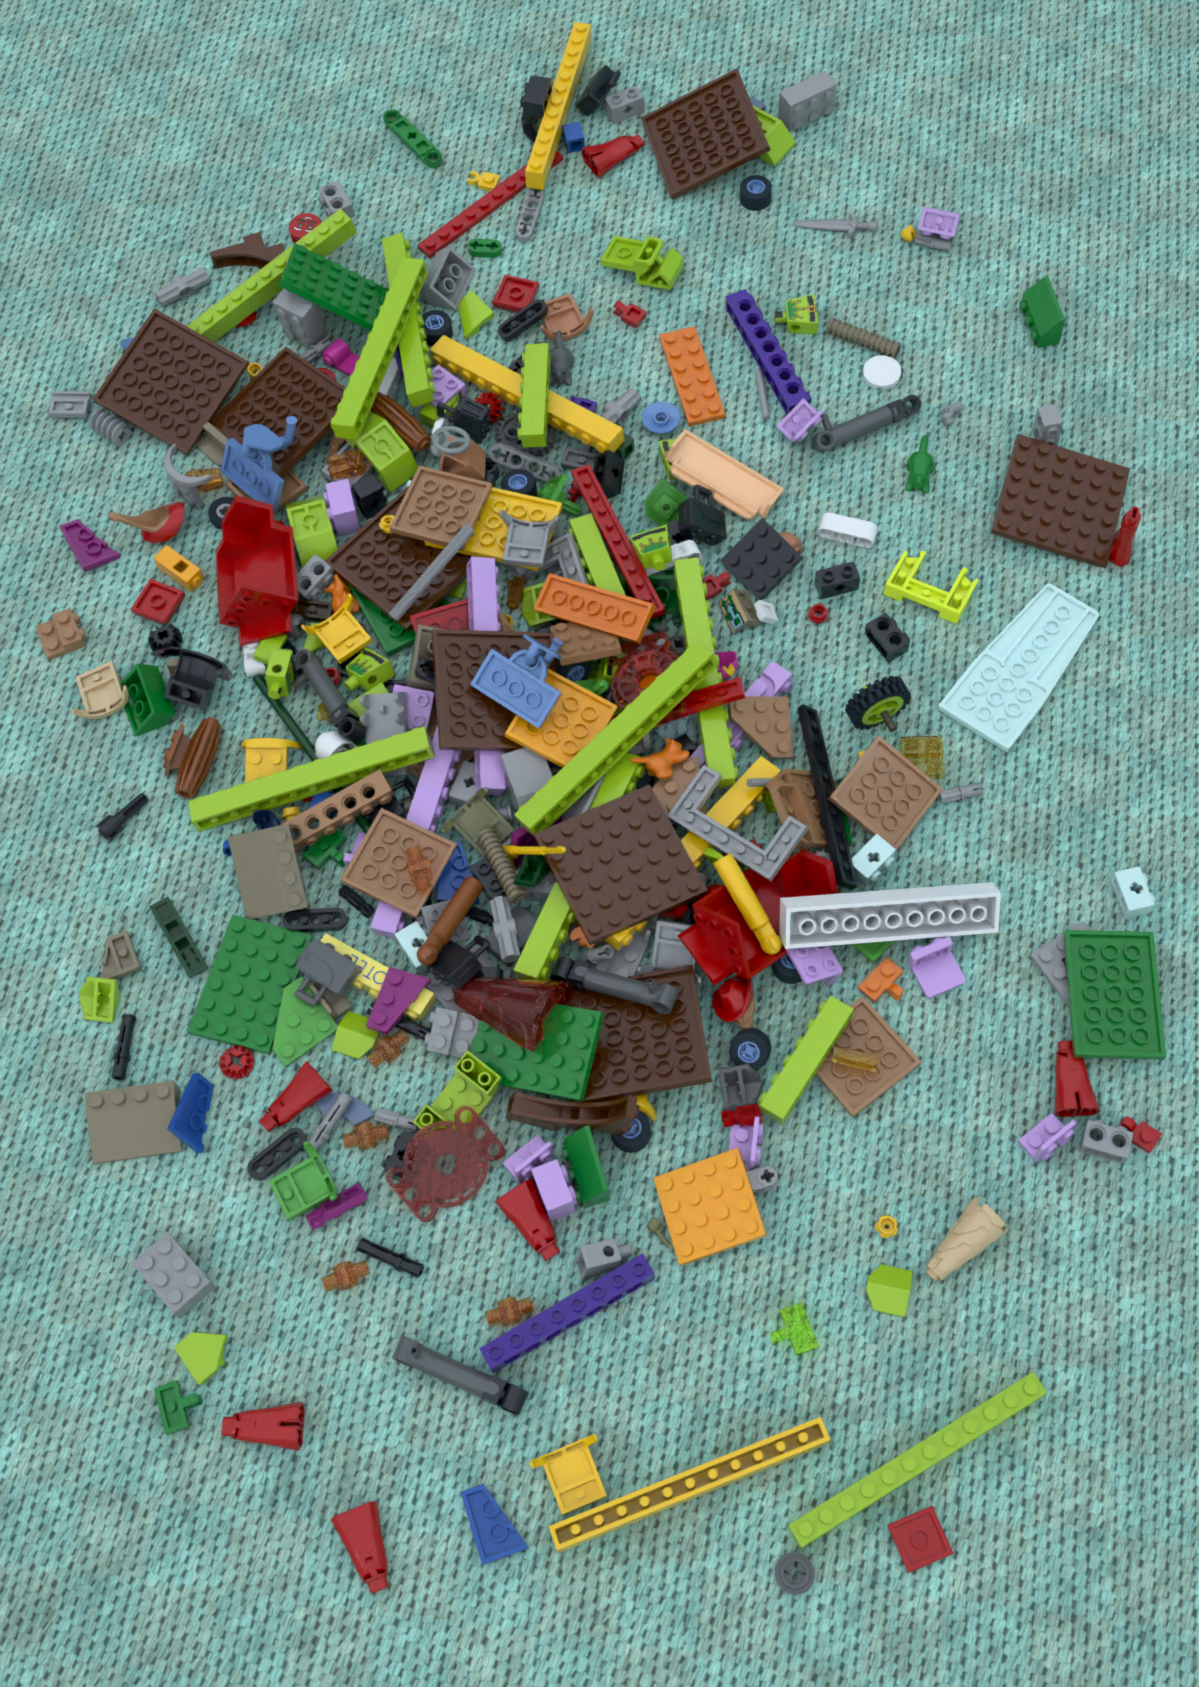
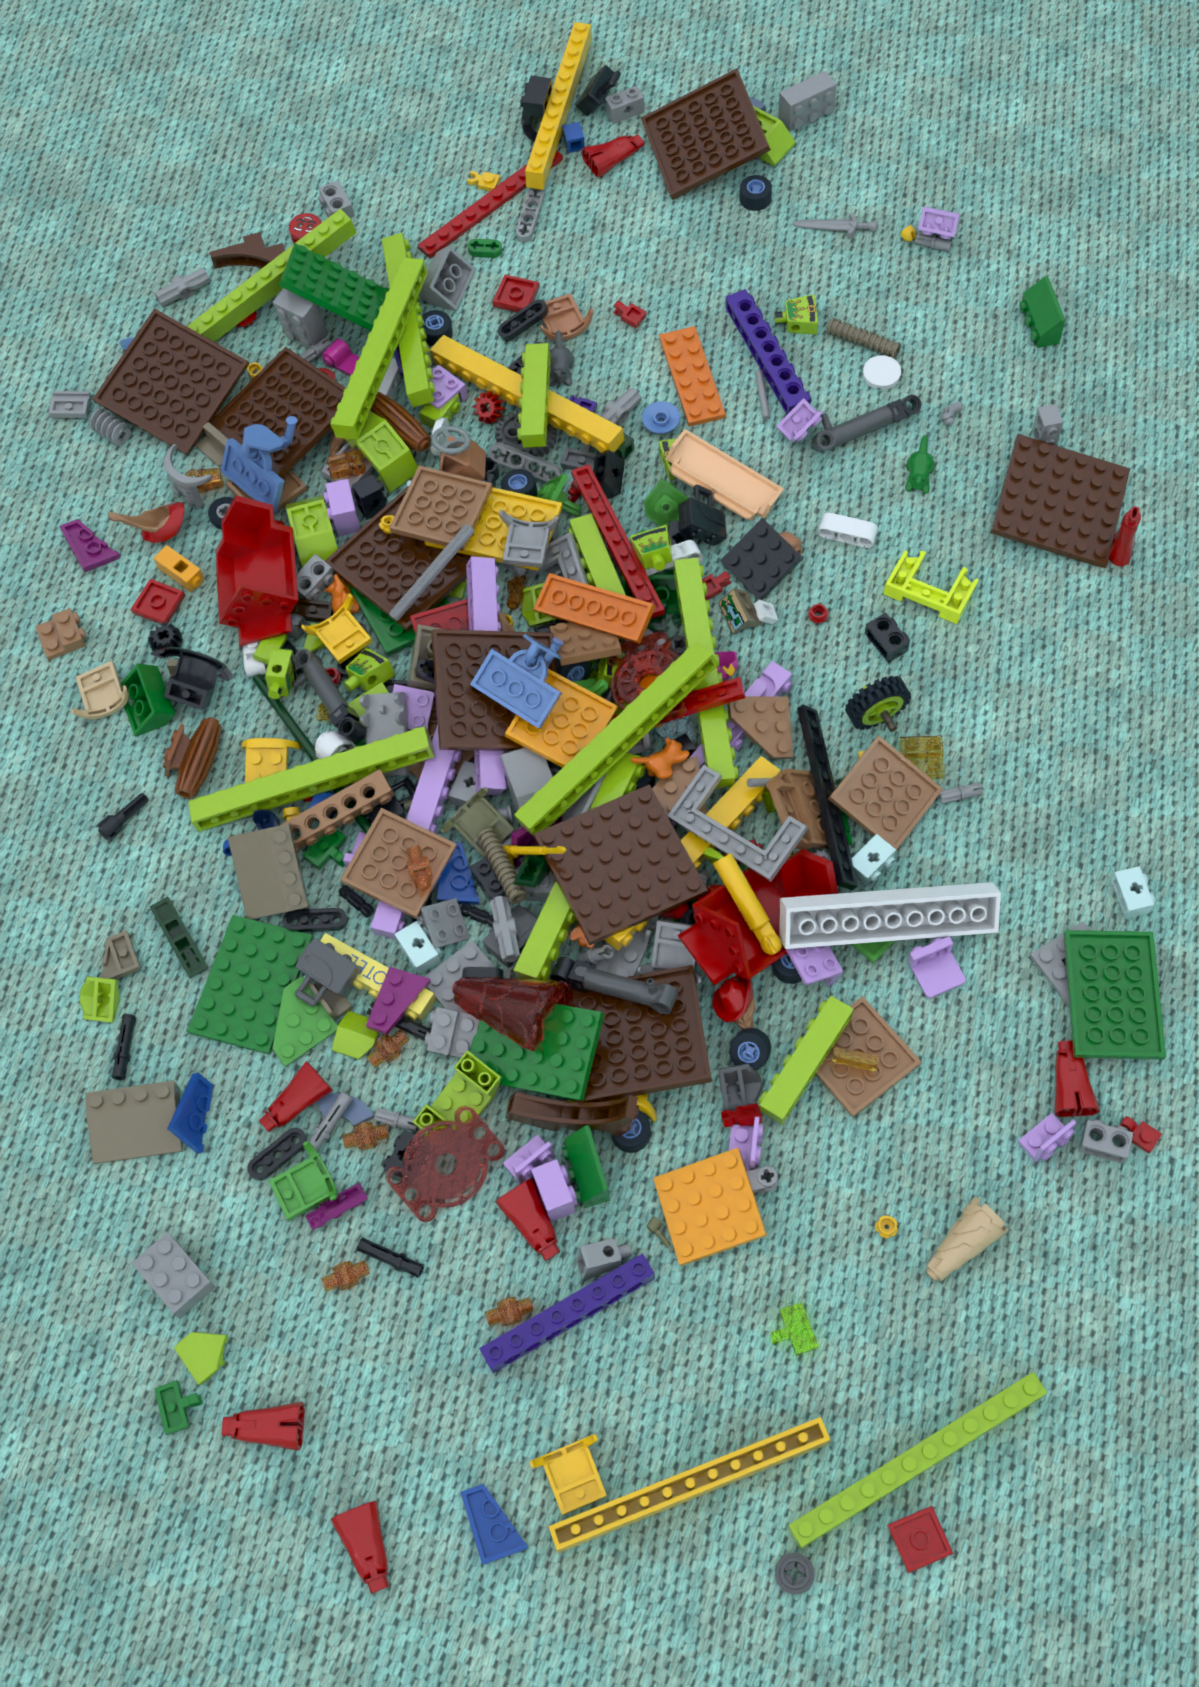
(233, 1071): red gear -> none
(420, 145): green piece -> none
(449, 920): dark orange piece -> none
(458, 964): black piece -> none
(468, 416): black piece -> none
(473, 314): lime slope -> none
(489, 1388): dark grey piece -> none
(644, 260): lime piece -> none
(837, 580): black brick -> none
(882, 981): orange plate -> none
(889, 1289): lime slope -> none
(1020, 667): light aqua wing -> none

